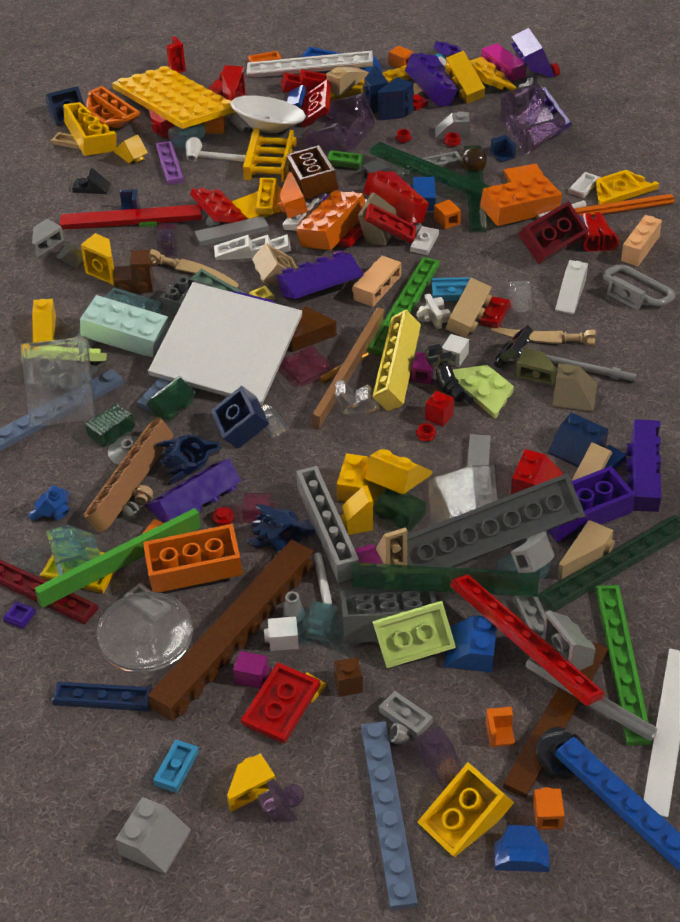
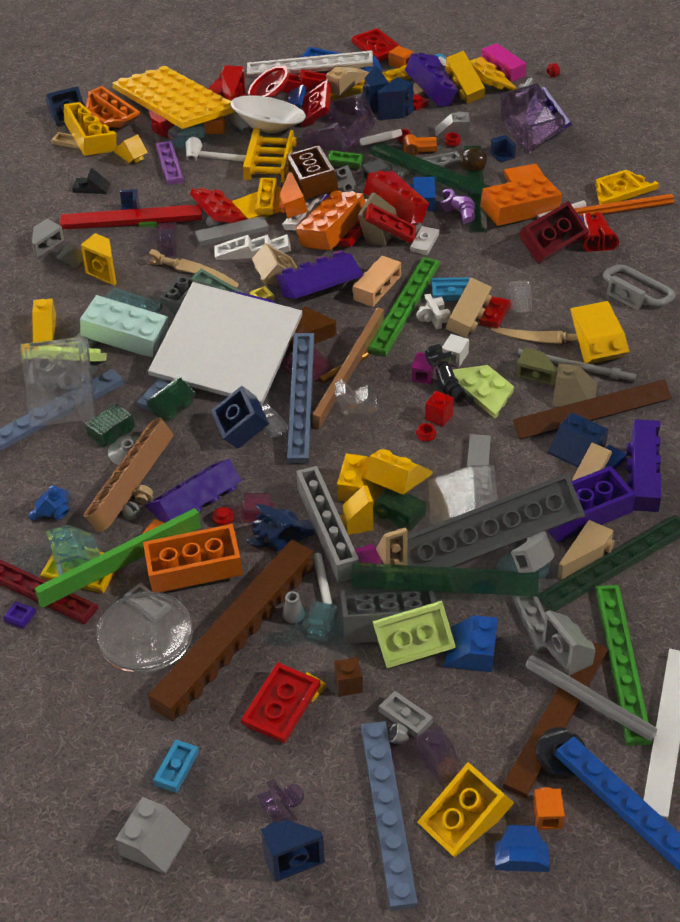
(101, 696): dark blue tile -> none
(137, 276): reddish brown brick -> none
(175, 55): red panel -> none
(185, 456): dark blue piece -> none
(249, 781): yellow slope -> none
(251, 669): magenta brick -> none
(264, 56): orange tile -> none
(270, 82): none -> red dish
(282, 633): white brick -> none
(291, 848): none -> dark blue slope
(301, 398): none -> sand blue plate
(345, 180): none -> light grey hips
(376, 42): none -> red plate
(380, 137): none -> white tile
(396, 361): light yellow brick -> none
(422, 144): none -> orange piece
(446, 48): dark purple slope -> none
(447, 214): orange brick -> none
(463, 204): none -> medium lavender piece
(500, 726): orange panel -> none
(513, 347): black plate -> none
(528, 640): red tile -> none
(531, 52): dark purple slope -> none
(533, 470): red slope -> none
(572, 287): white slope -> none
(583, 185): white tile -> none
(593, 408): none -> reddish brown tile
(599, 333): none -> yellow slope
(641, 240): light nougat brick -> none

